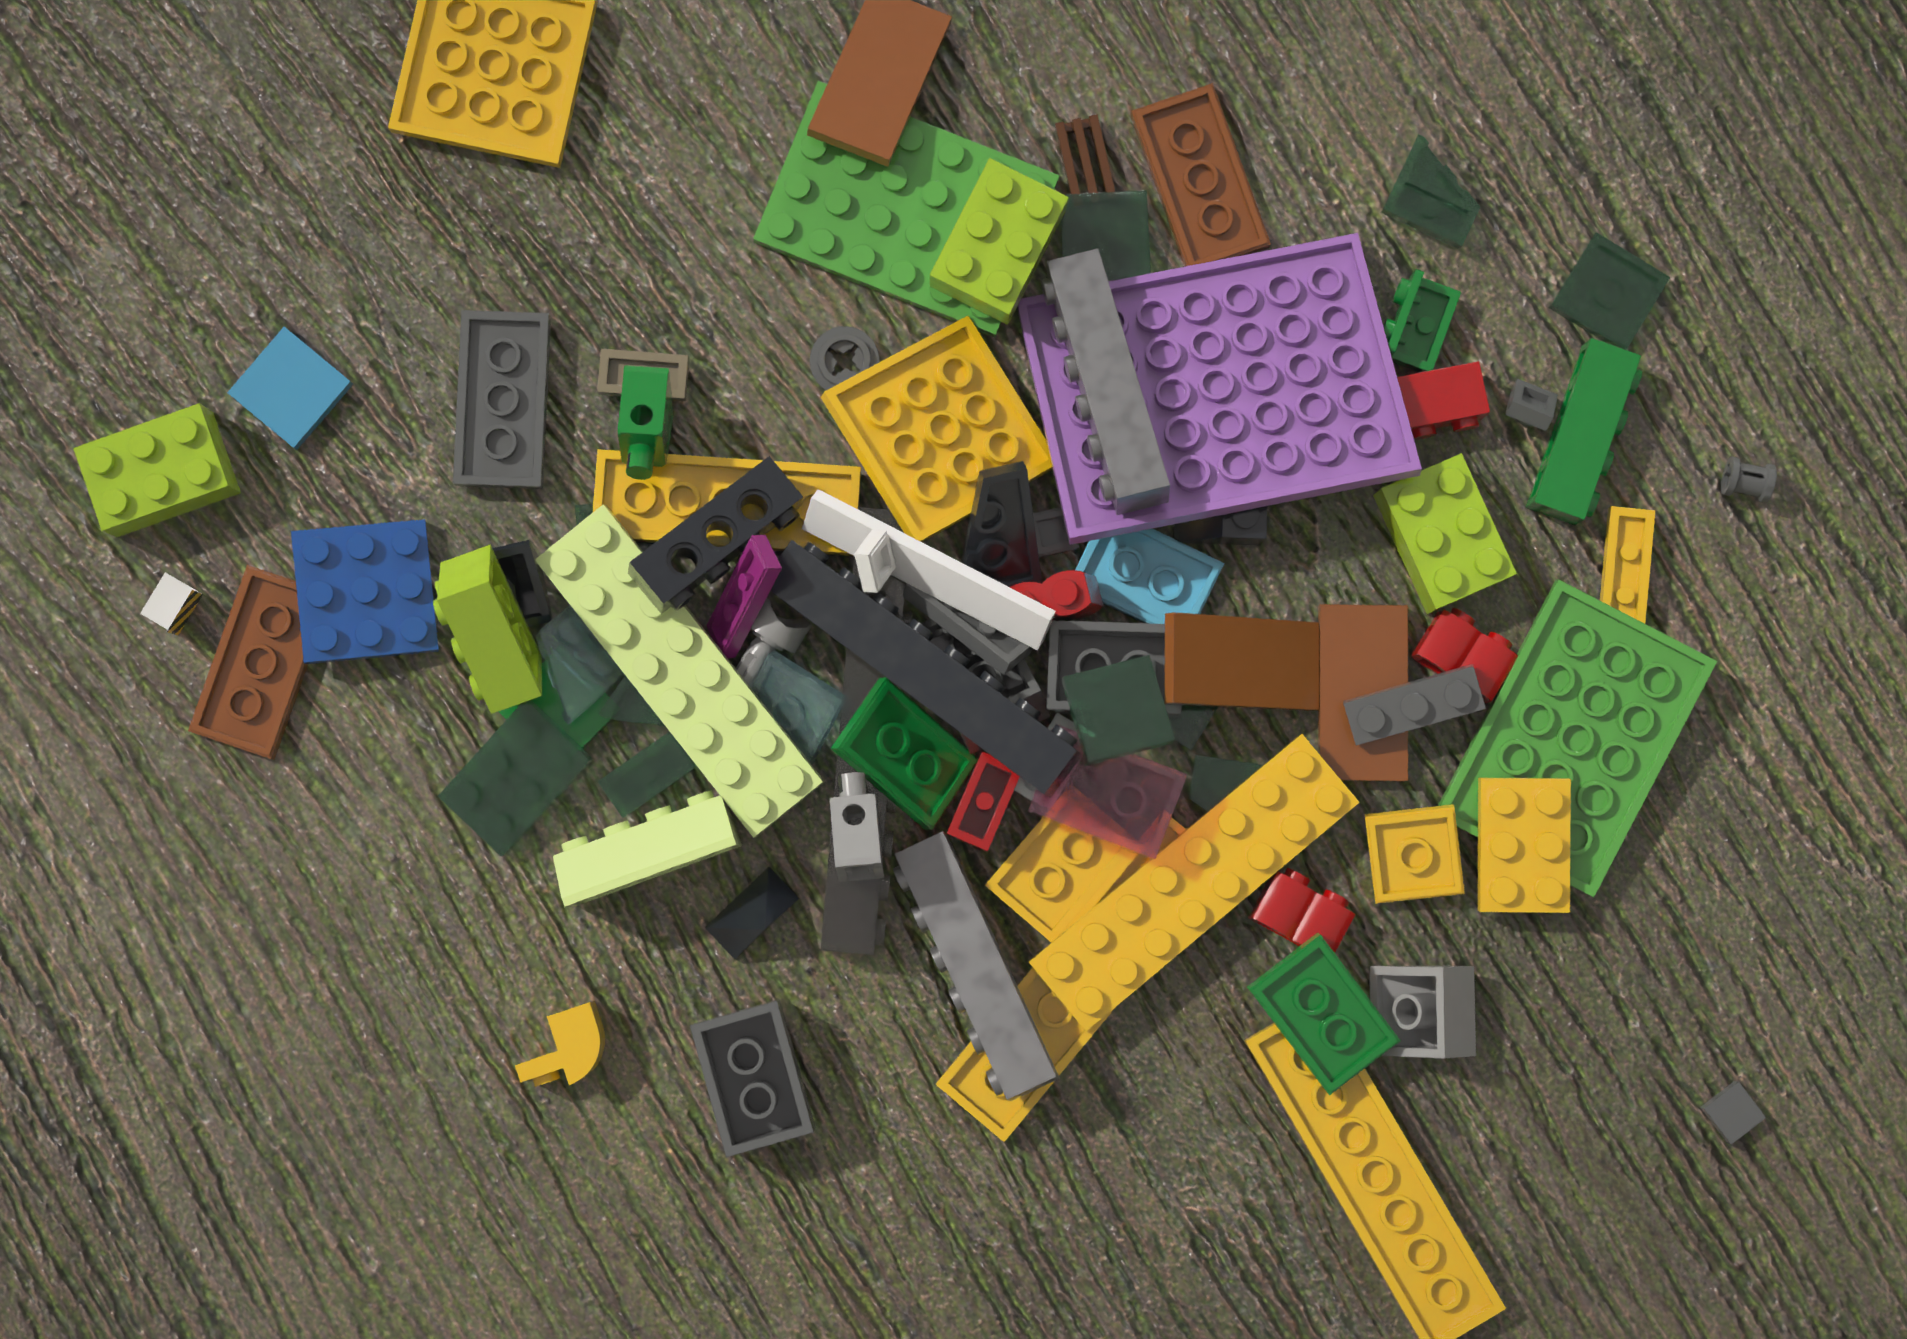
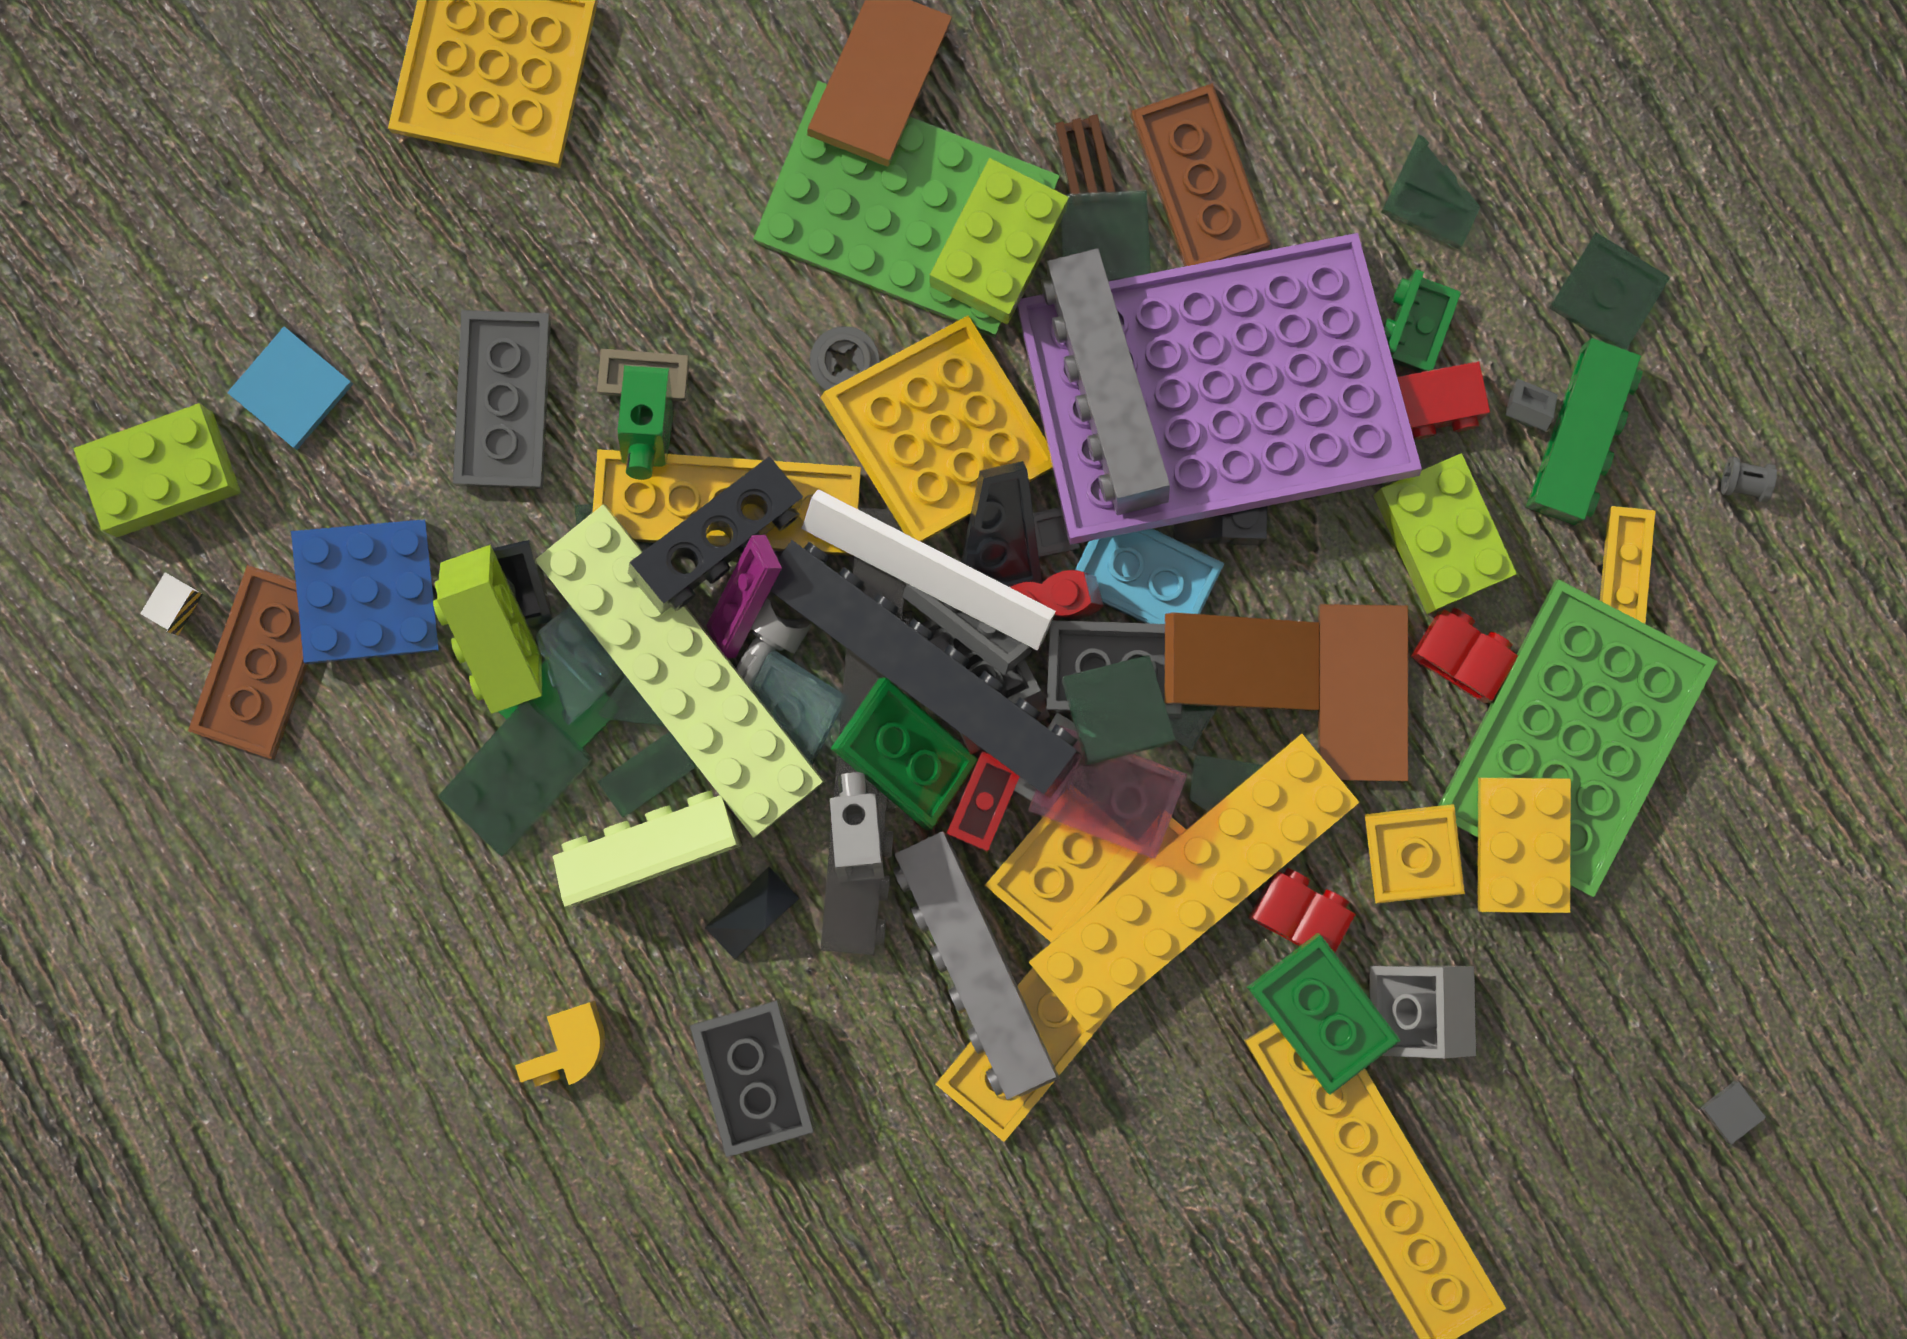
(875, 561): white tile -> none
(1414, 704): dark grey plate -> none

